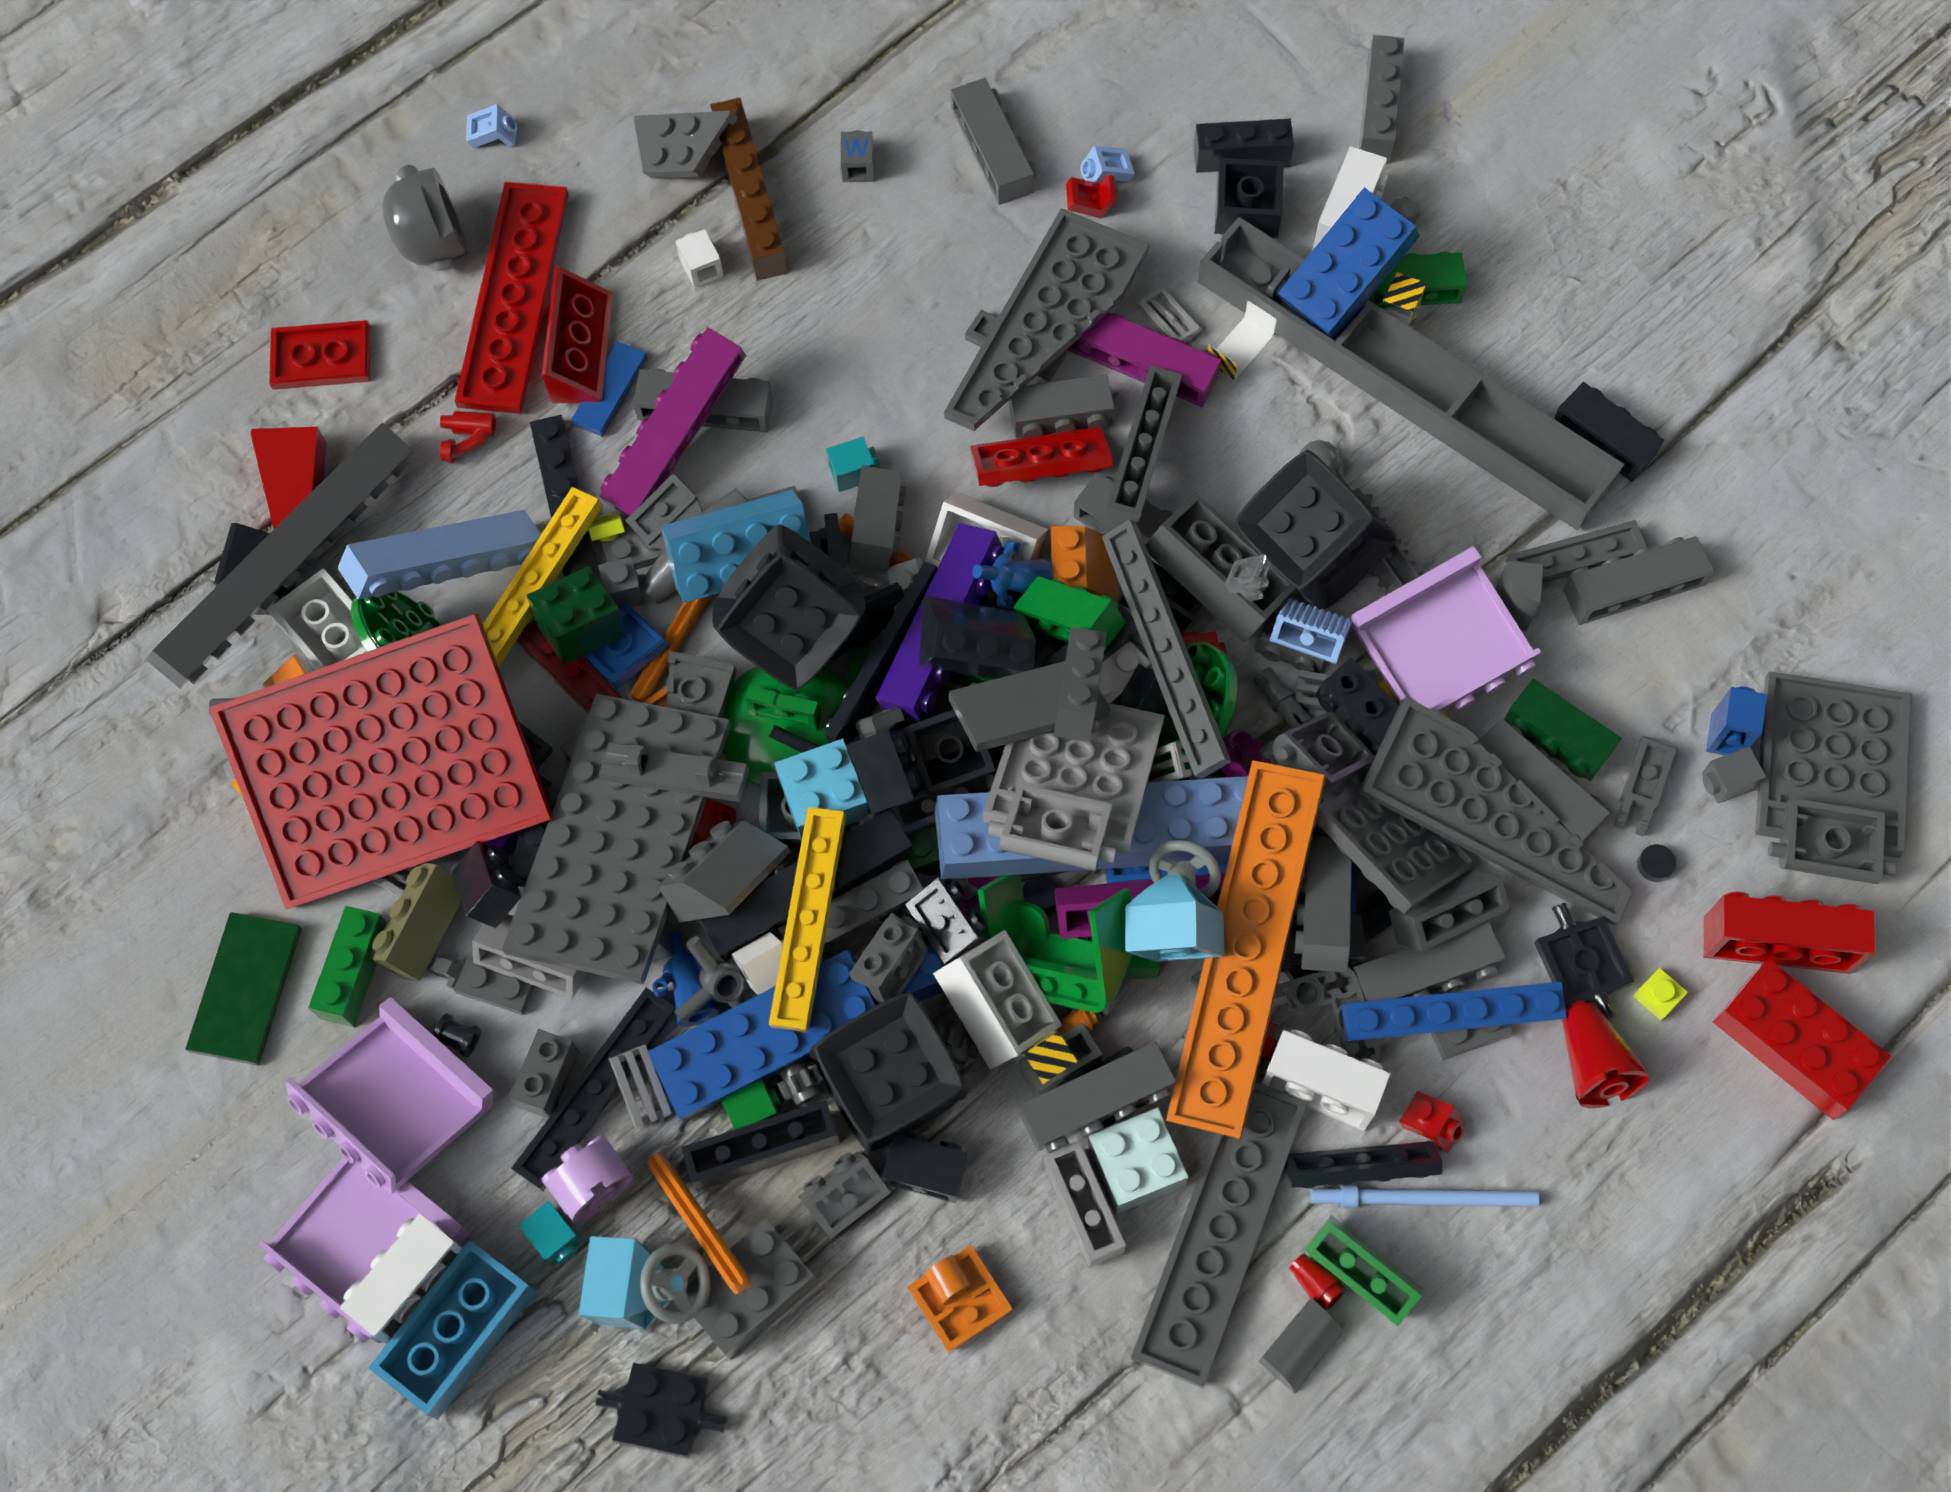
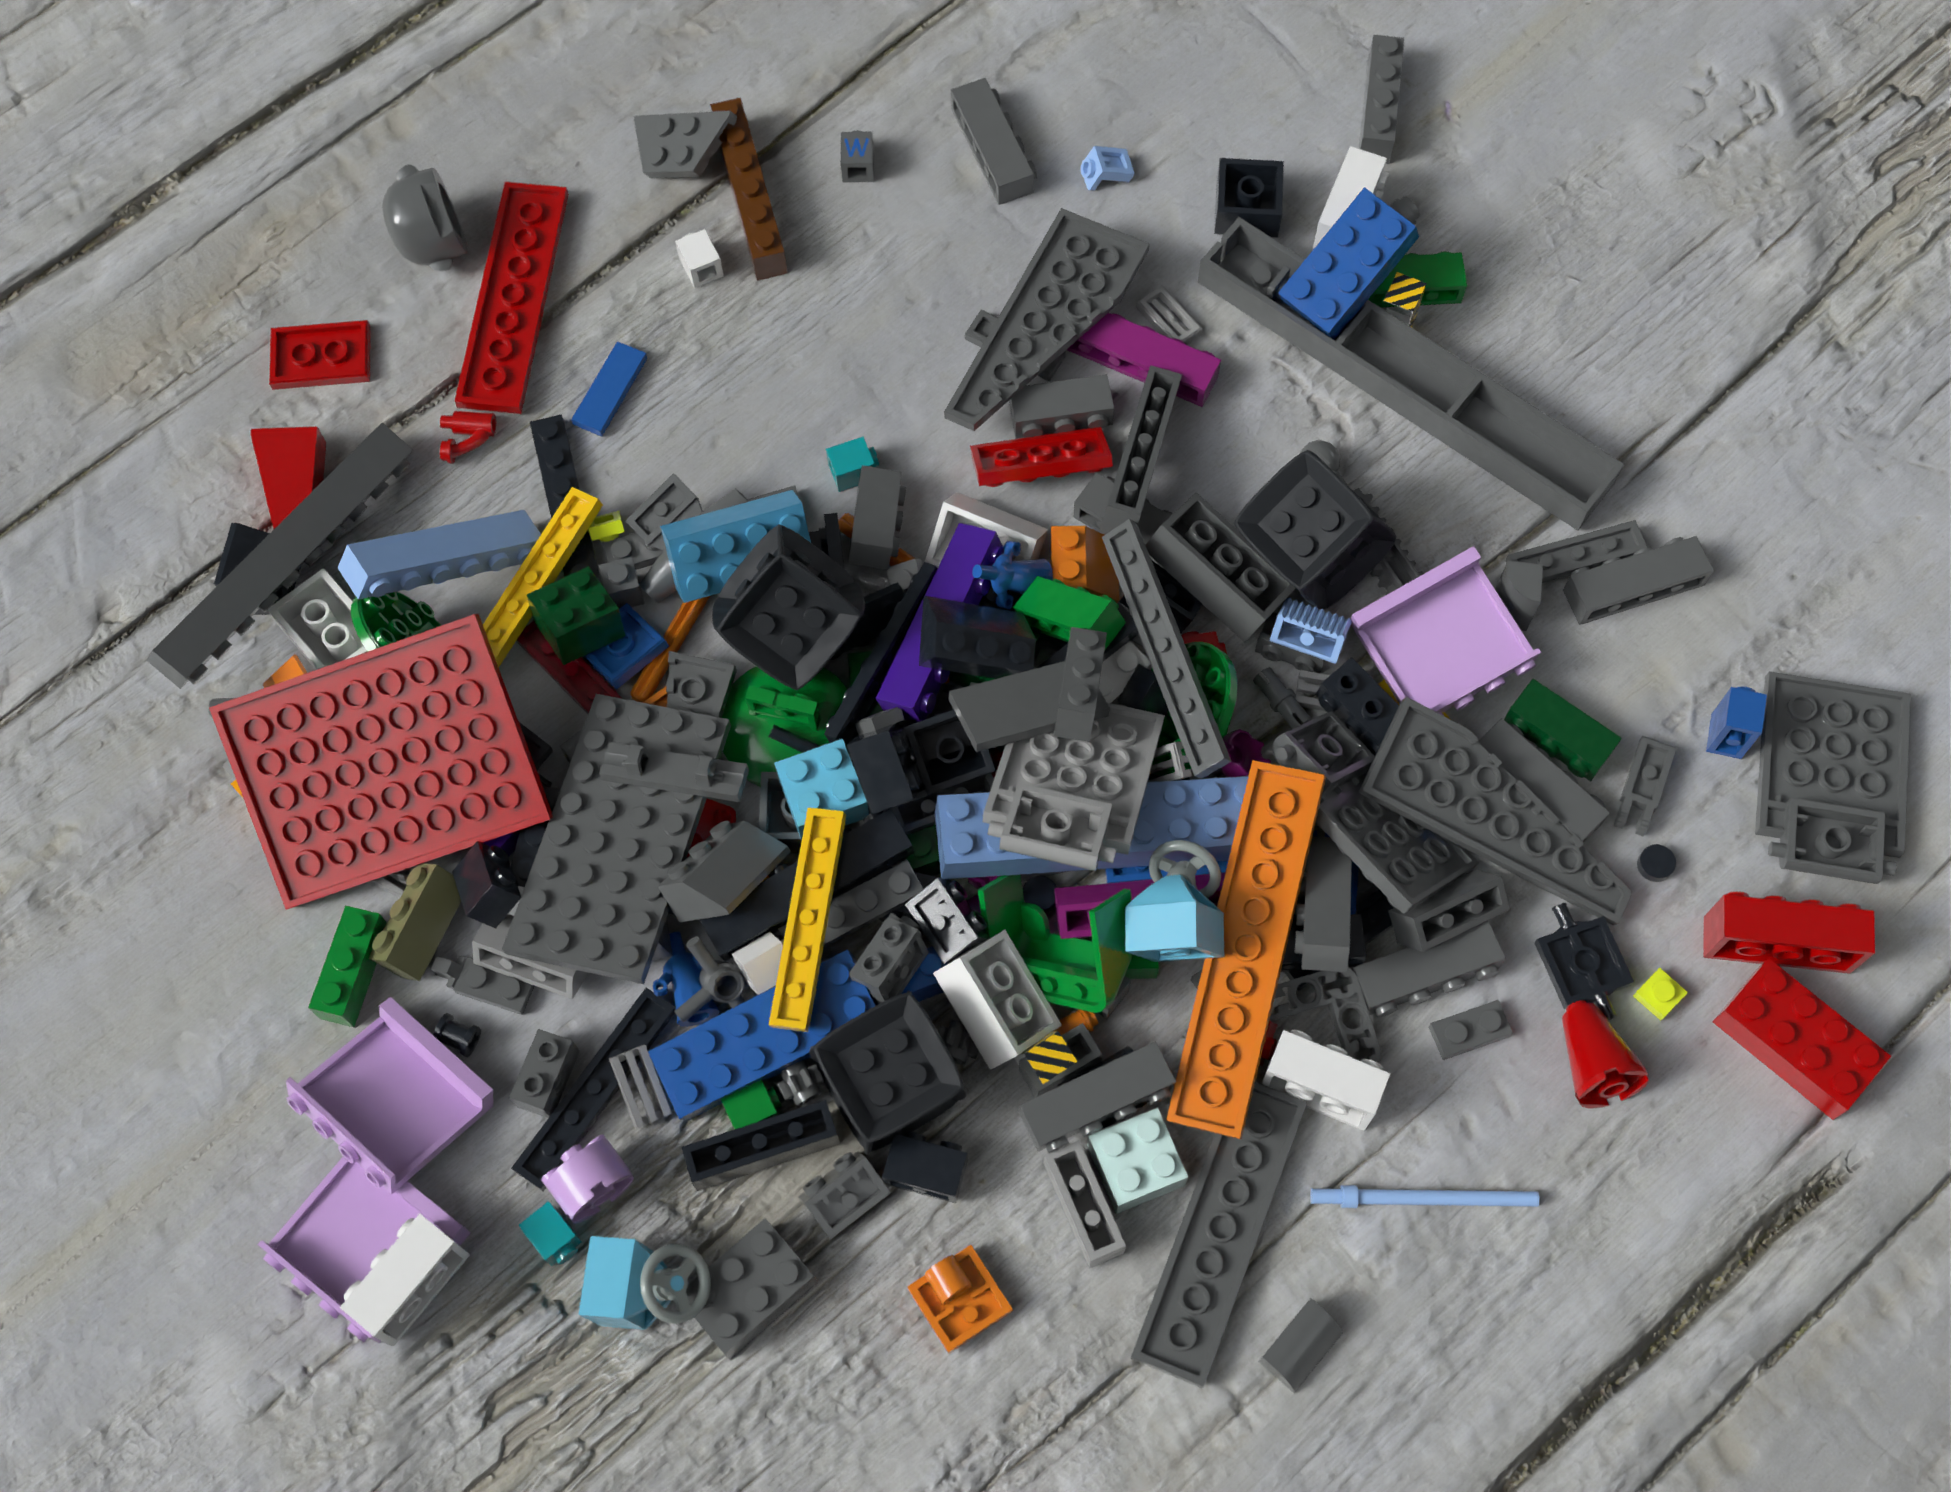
(243, 989): dark green tile -> none
(452, 1330): dark azure brick -> none
(491, 125): light blue bracket -> none
(576, 339): red slope -> none
(661, 1410): black plate -> none
(674, 421): magenta brick -> none
(699, 1223): orange axle -> none
(742, 406): dark grey brick -> none
(1091, 197): red bracket -> none
(1242, 140): black brick -> none
(1245, 341): white sticker -> none
(1248, 576): clear tile -> none
(1317, 1281): red cone -> none
(1363, 1164): black plate -> none
(1364, 1270): green brick -> none
(1433, 1120): red bracket -> none
(1453, 1011): blue plate -> none
(1610, 429): black brick -> none
(1733, 775): dark grey brick -> none

